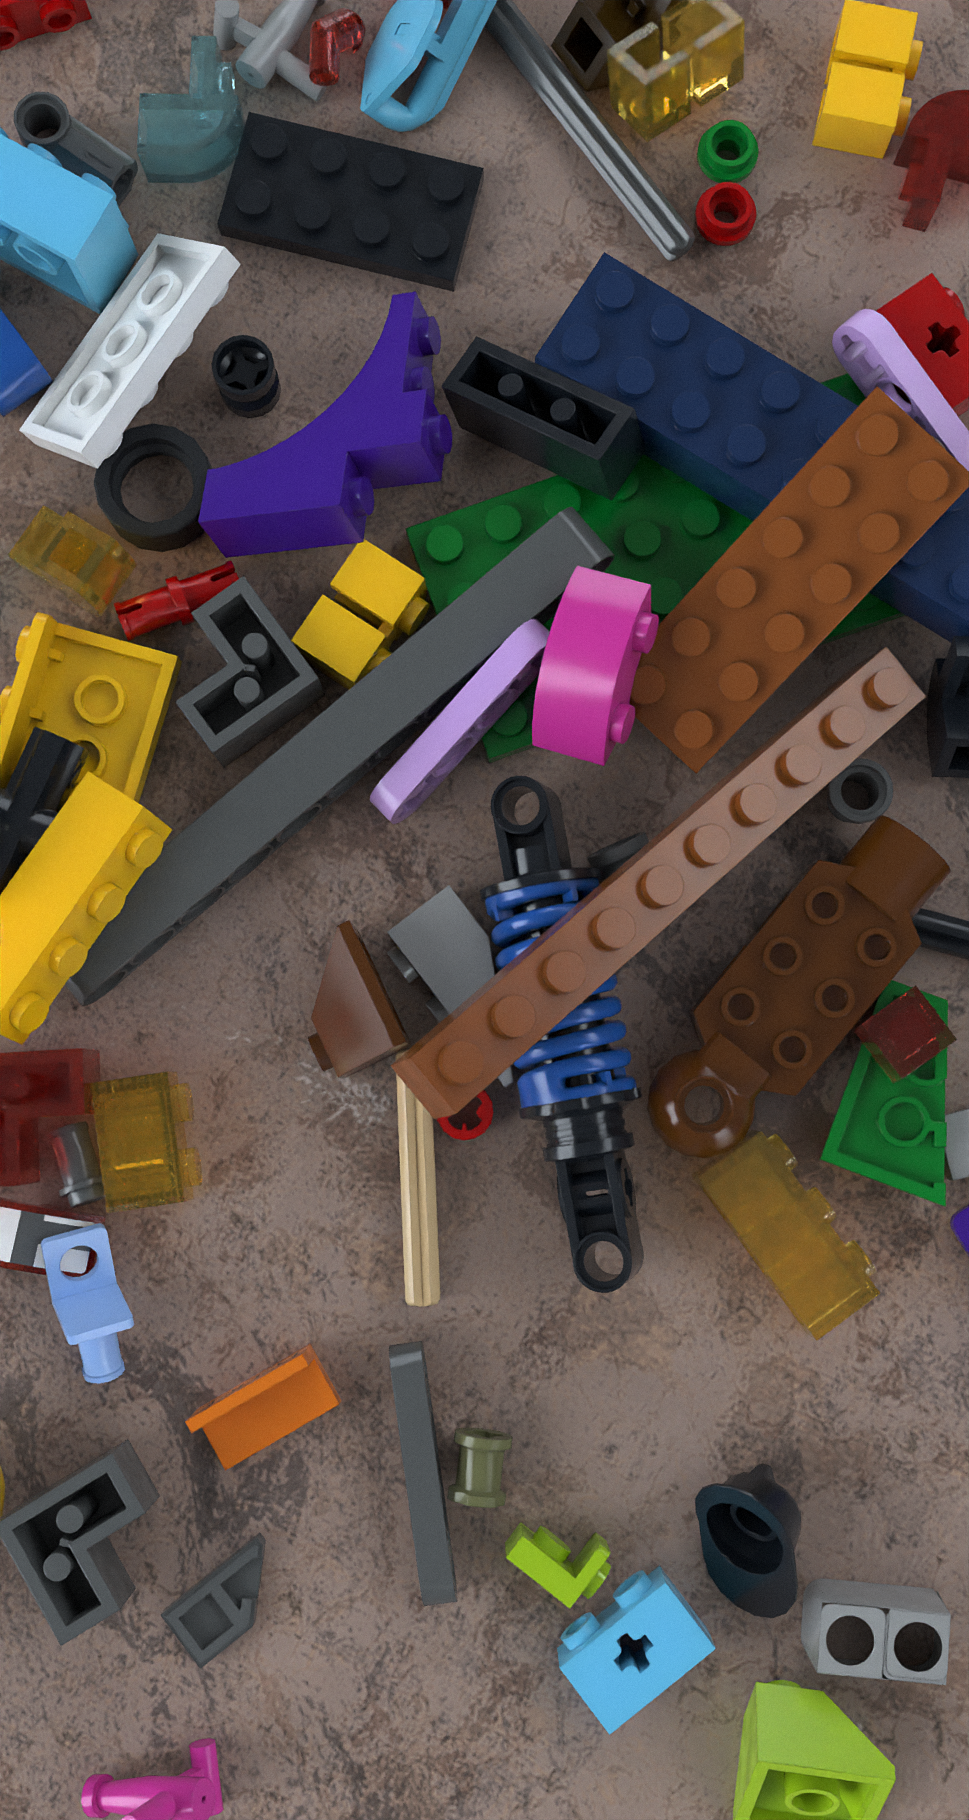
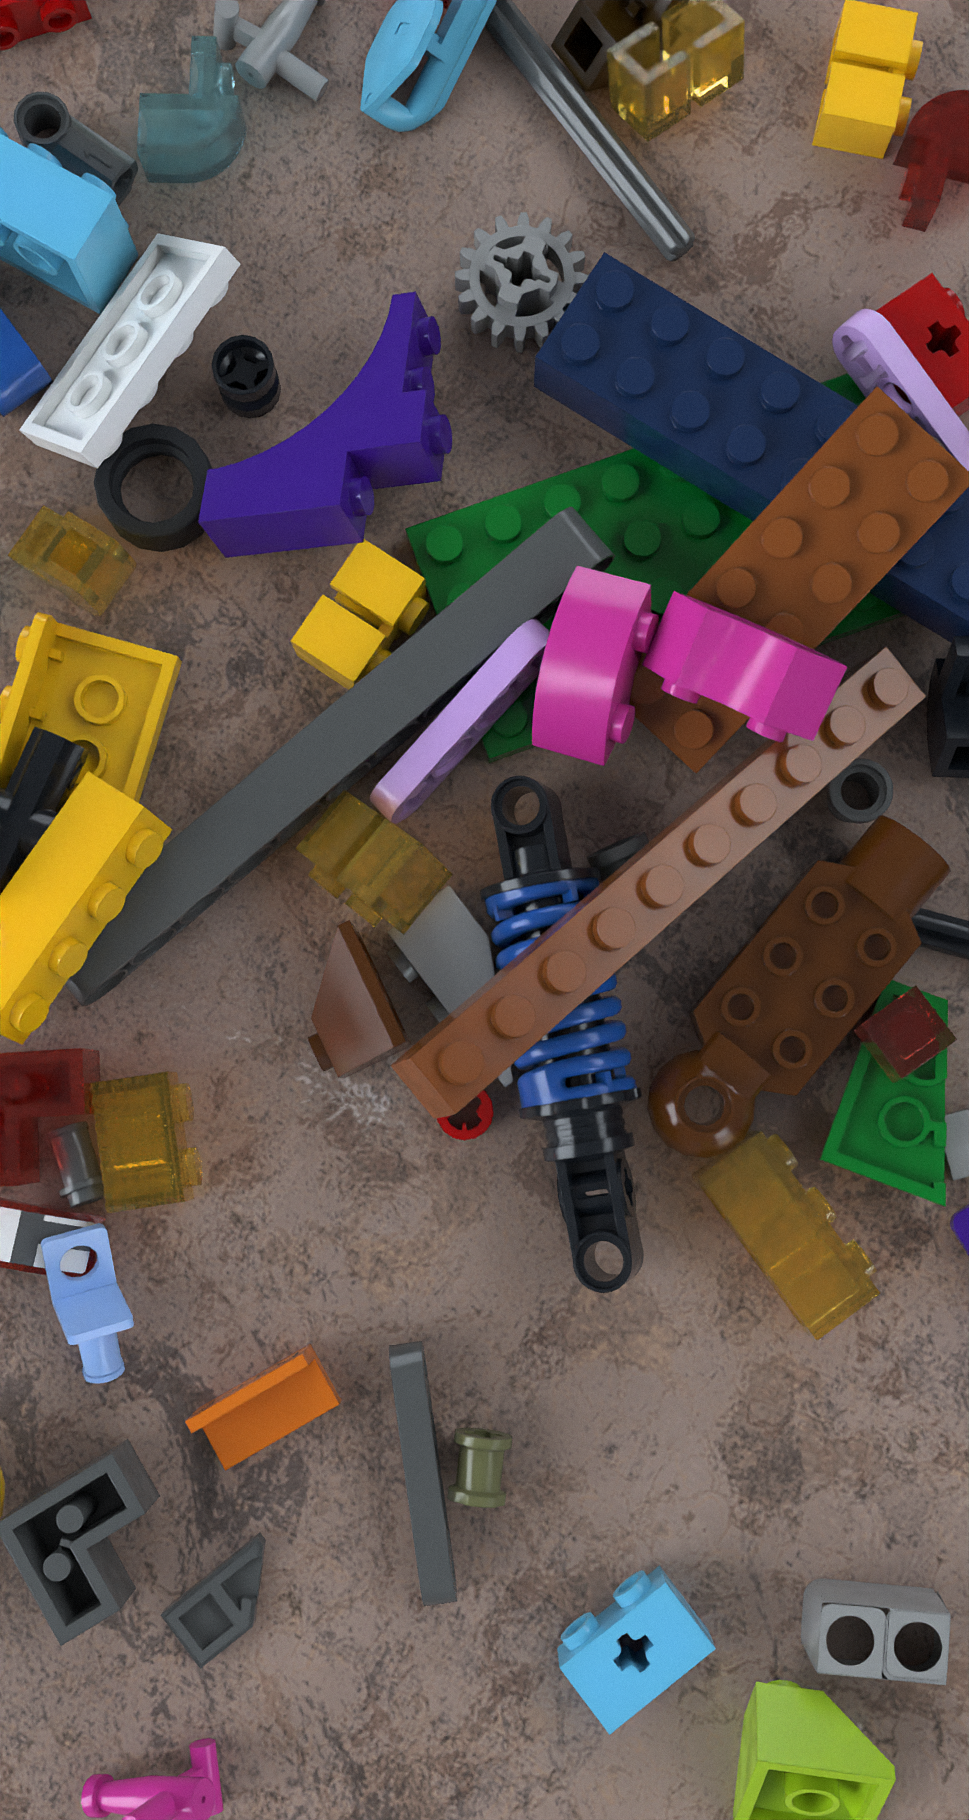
(173, 601): red pin -> none
(262, 680): dark grey brick -> none
(328, 39): clear red arm -> none
(351, 201): black plate -> none
(372, 861): none -> clear yellow piece
(418, 1198): tan axle -> none
(502, 264): none -> light grey gear
(545, 417): black brick -> none
(546, 1562): lime bracket -> none
(729, 136): green plate -> none
(731, 199): red plate -> none
(743, 667): none -> dark pink brick
(750, 1541): black piece -> none

